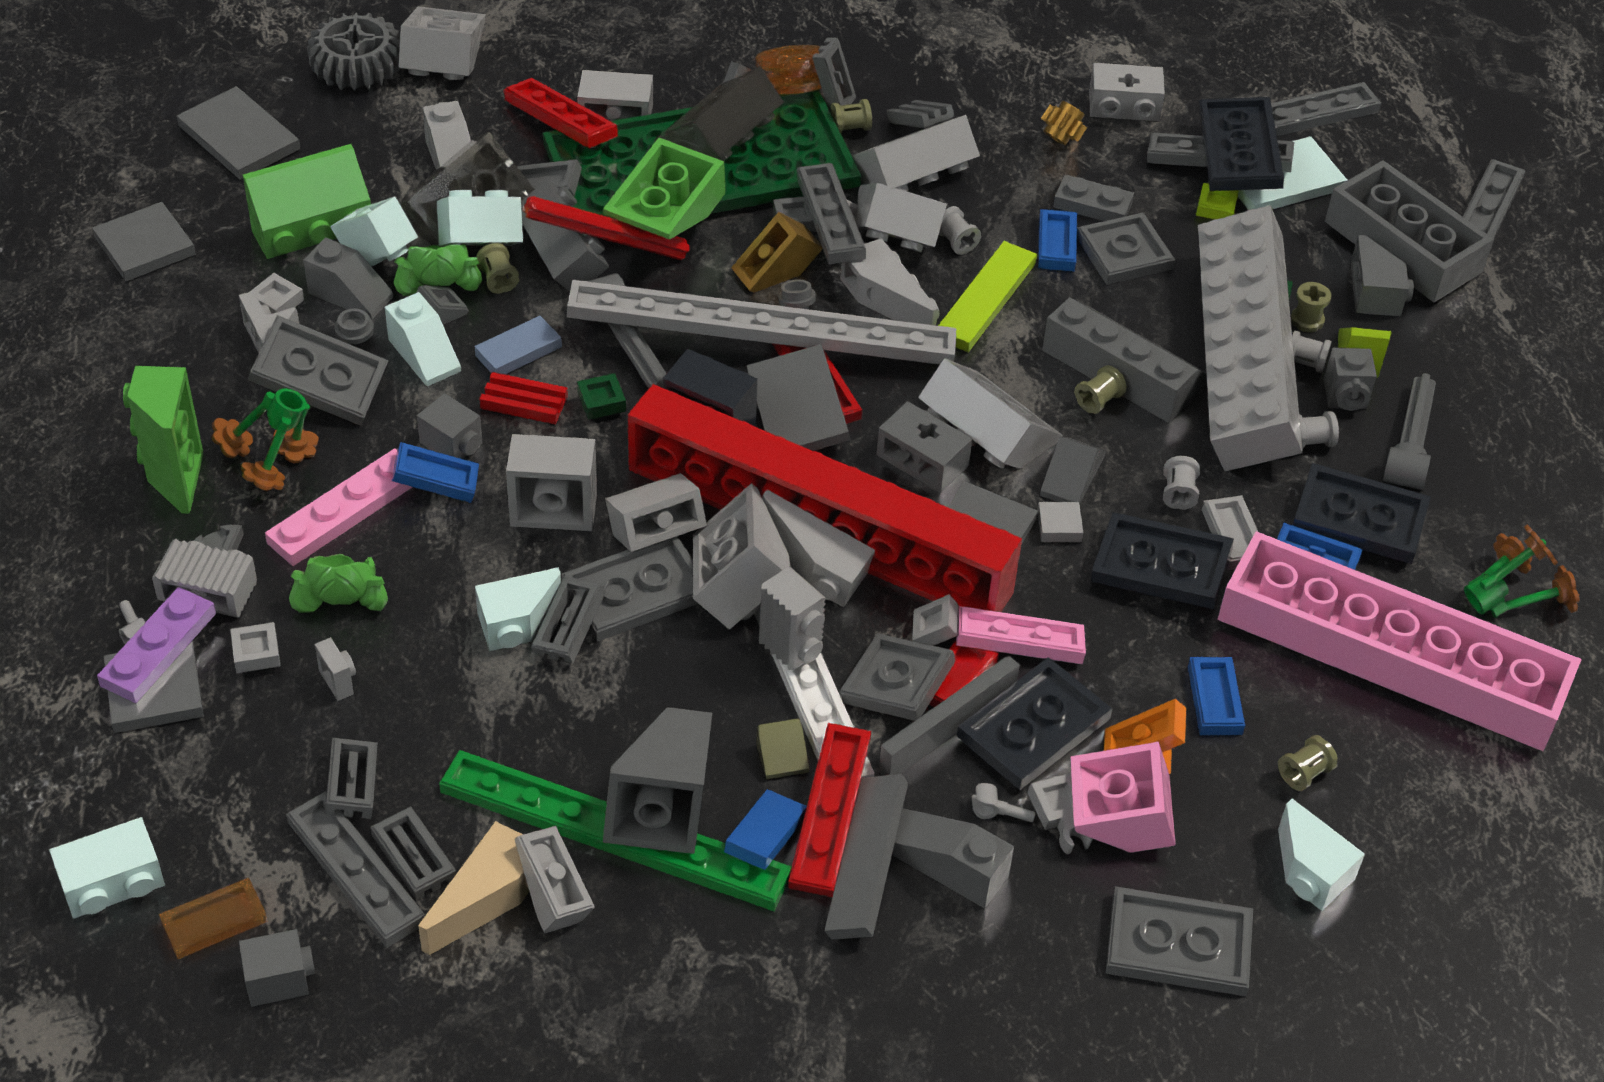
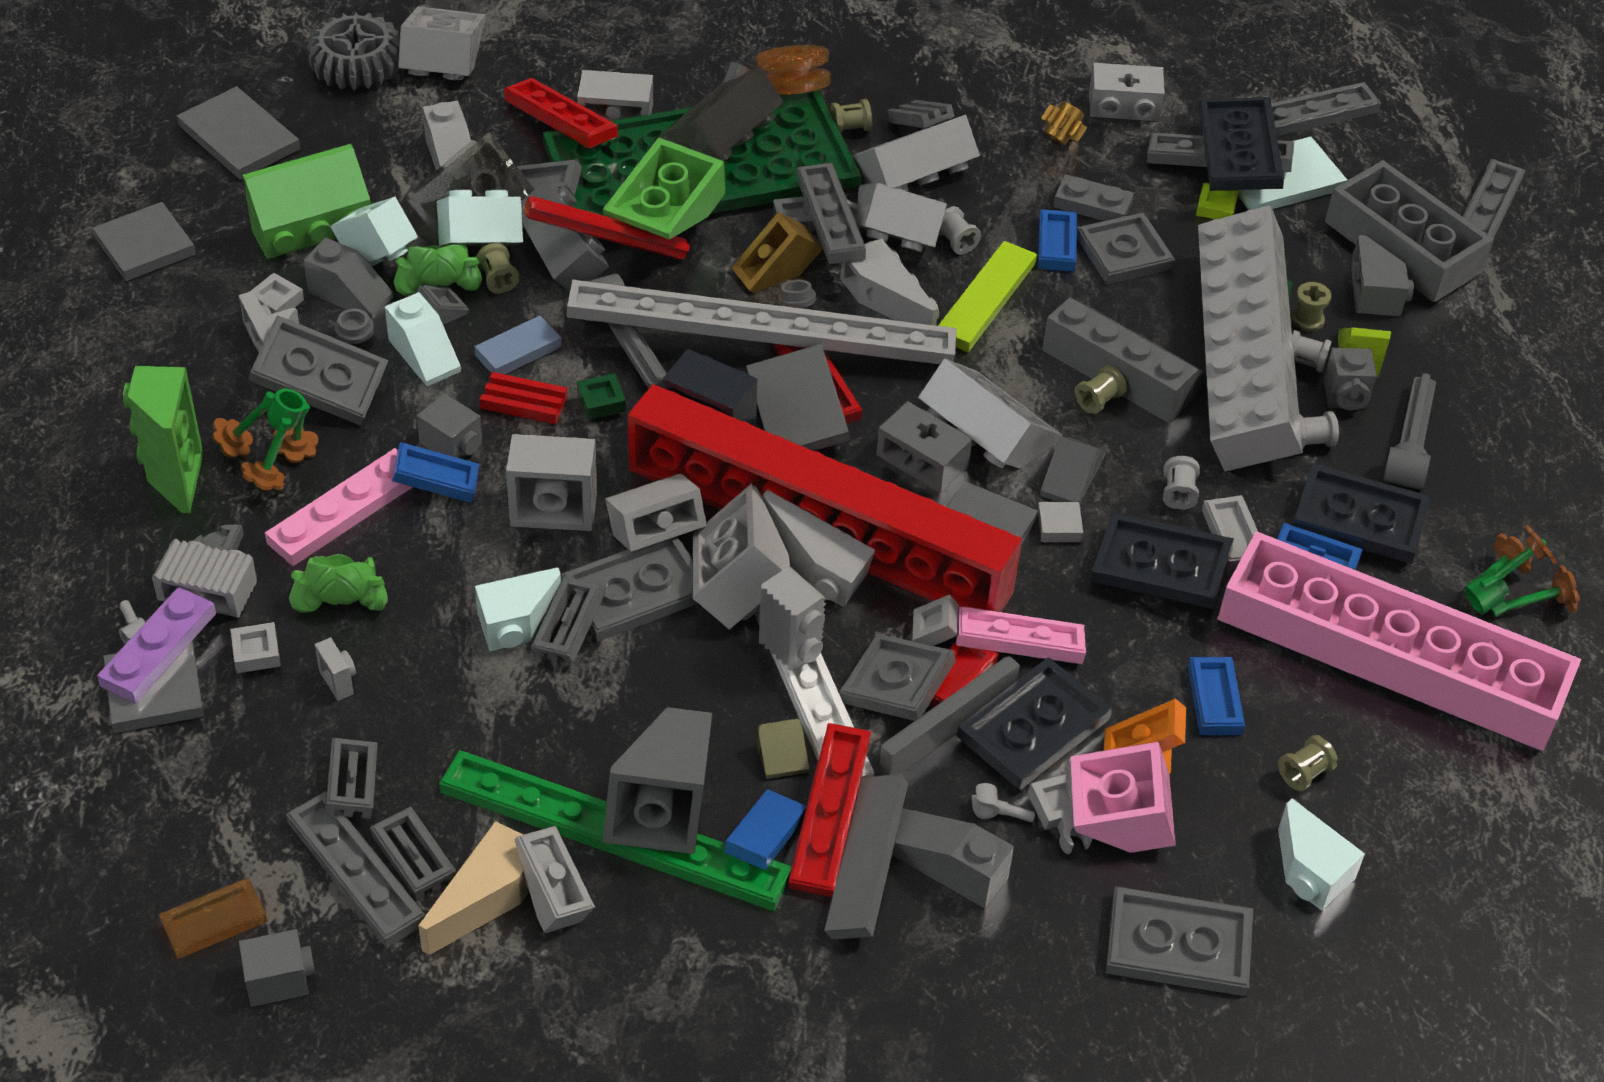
(107, 867): light aqua brick -> none
(833, 73): dark grey tile -> none

